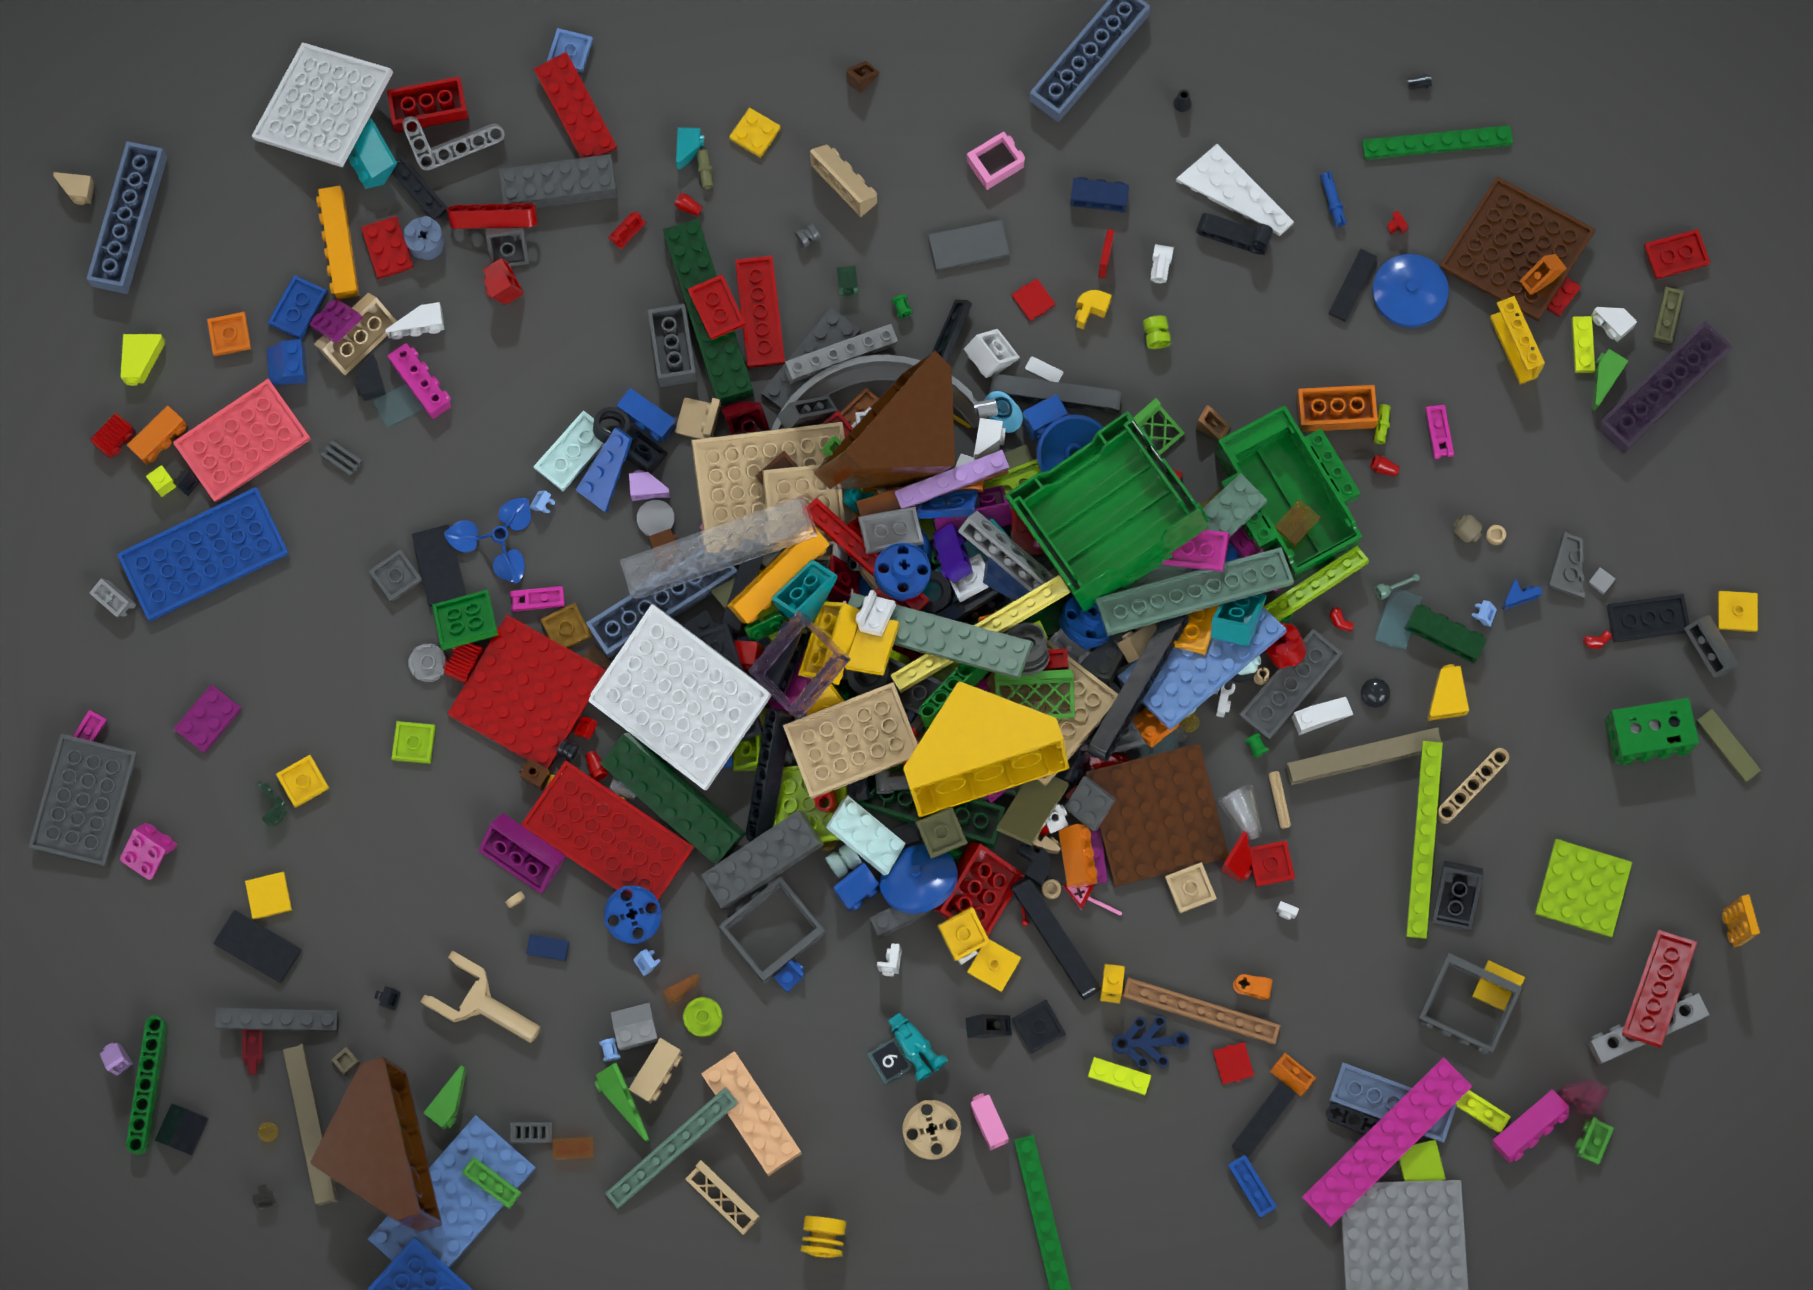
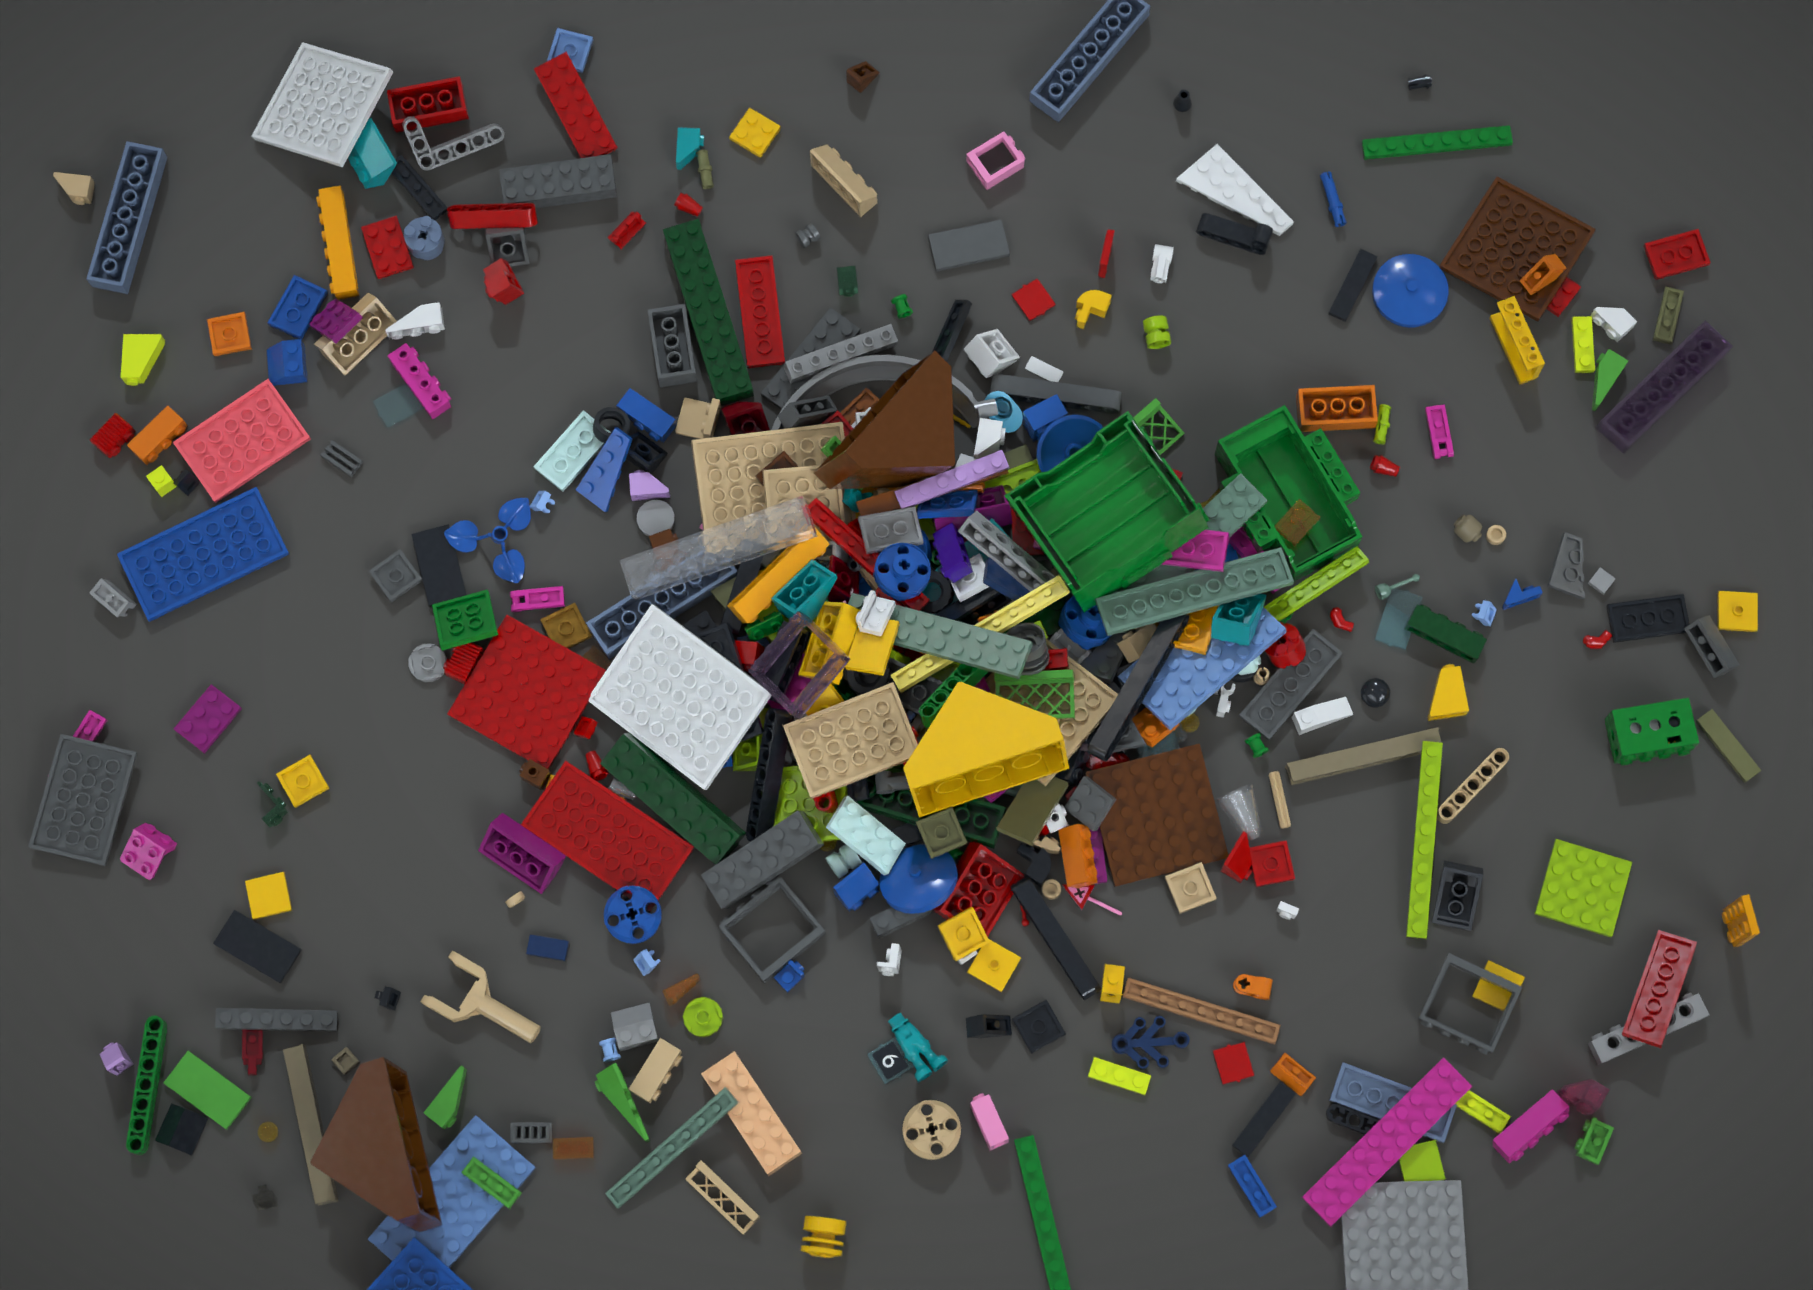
(207, 1090): none -> bright green tile
(370, 380): black slope -> none
(413, 742): lime tile -> none
(568, 750): black wheel -> none
(716, 307): red plate -> none
(1099, 194): dark blue brick -> none
(1212, 424): nougat slope -> none
(1397, 223): red tile -> none

